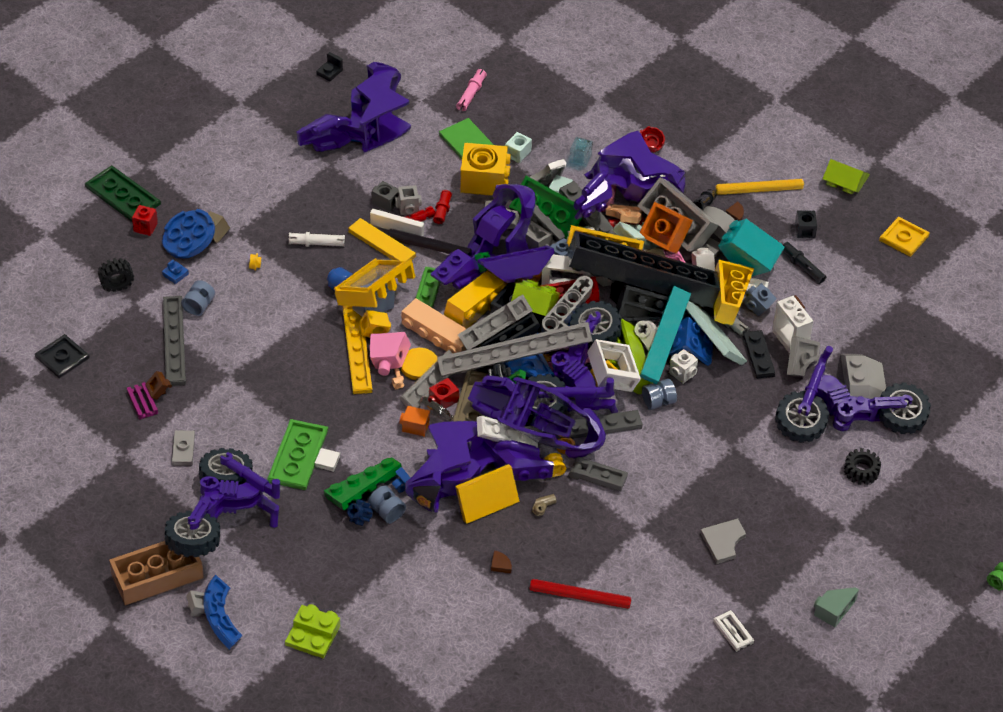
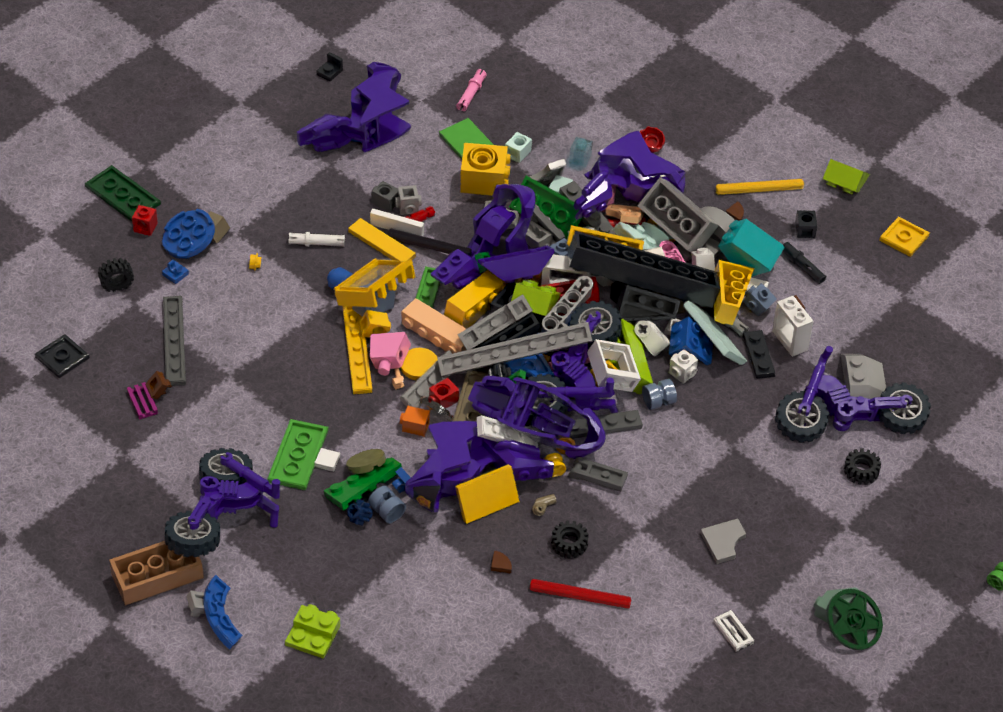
(183, 448): light grey plate -> none
(198, 298): sand blue wheel -> none
(365, 460): none -> olive tile
(442, 207): red pin -> none
(569, 548): none -> black tyre
(665, 227): orange brick -> none
(665, 335): teal tile -> none
(705, 198): black pin -> none
(801, 355): light grey tile -> none
(854, 619): none -> dark green wheel

